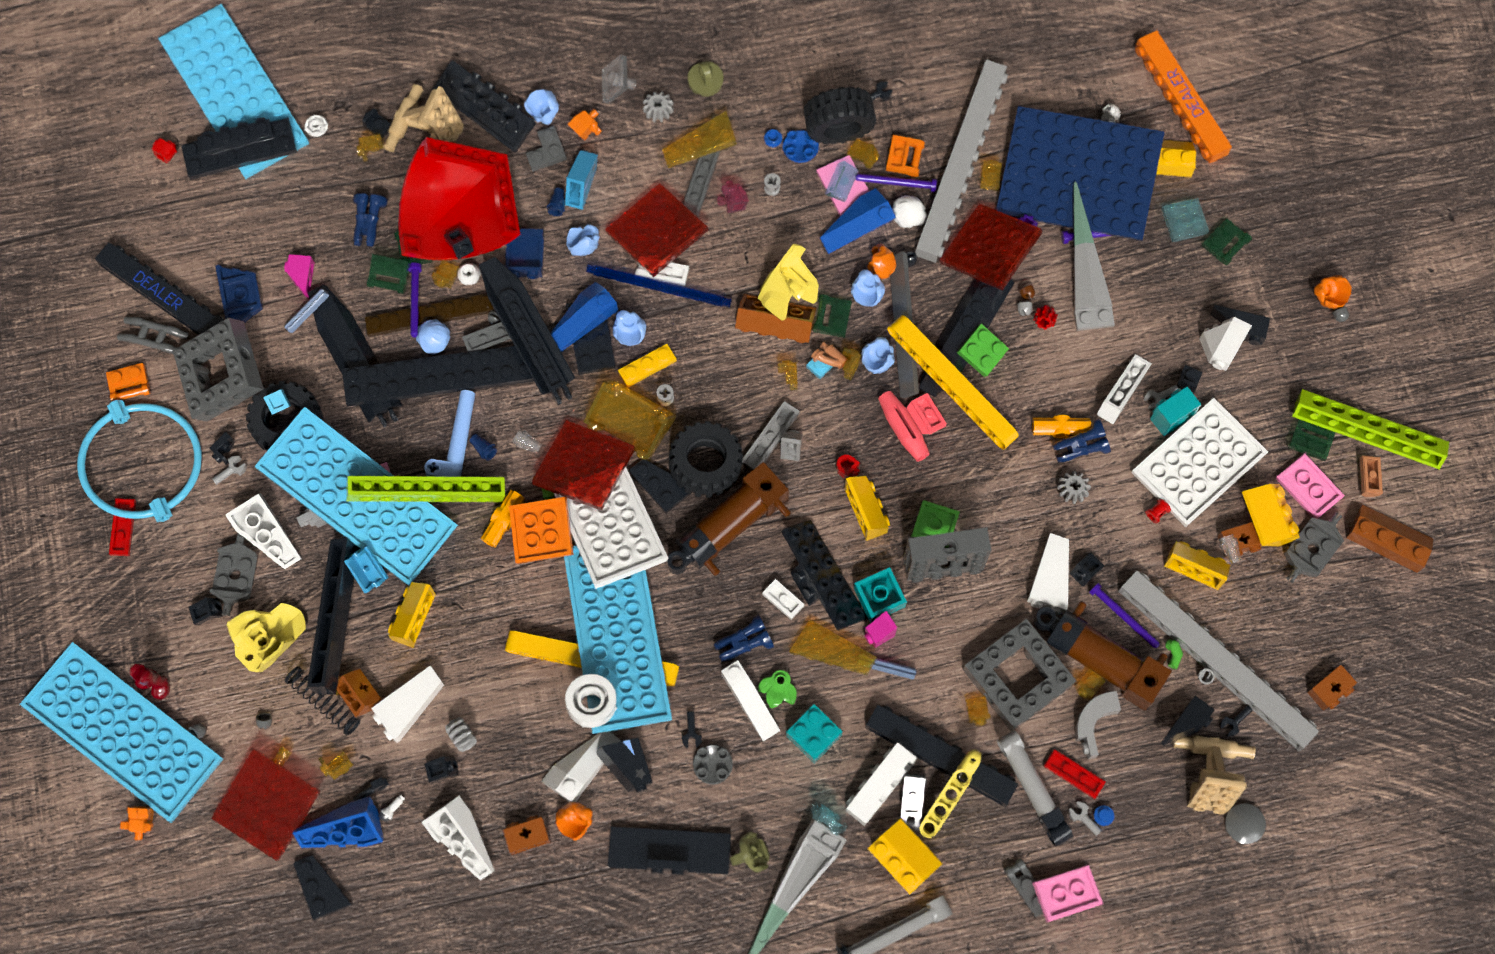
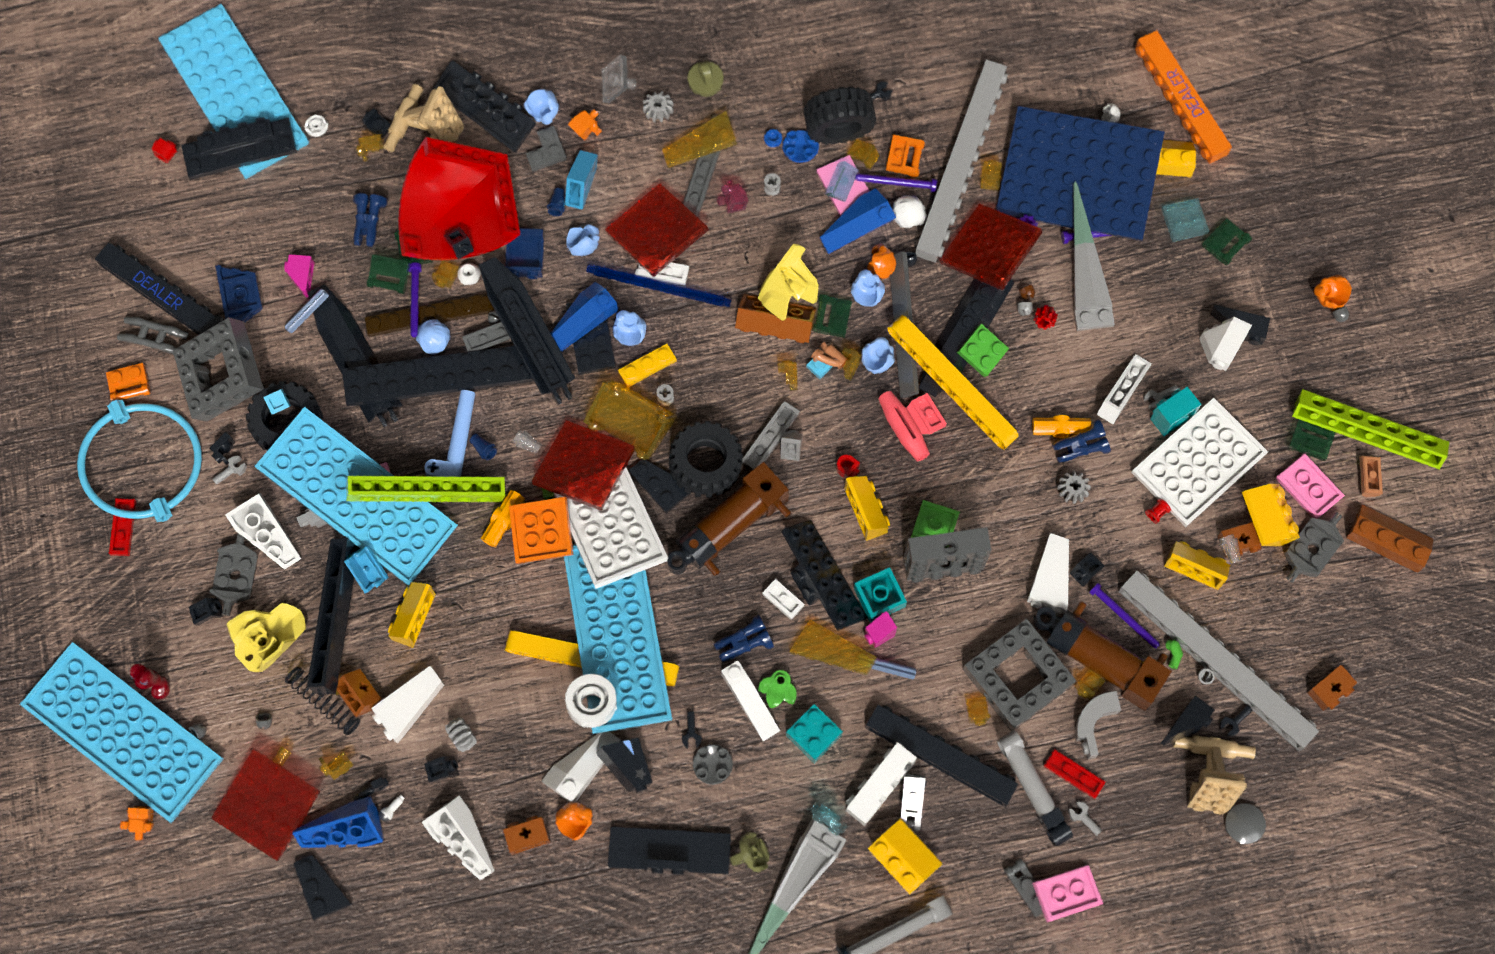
(943, 800): light yellow piece -> none
(1104, 815): blue plate -> none
(1189, 378): black bracket -> none

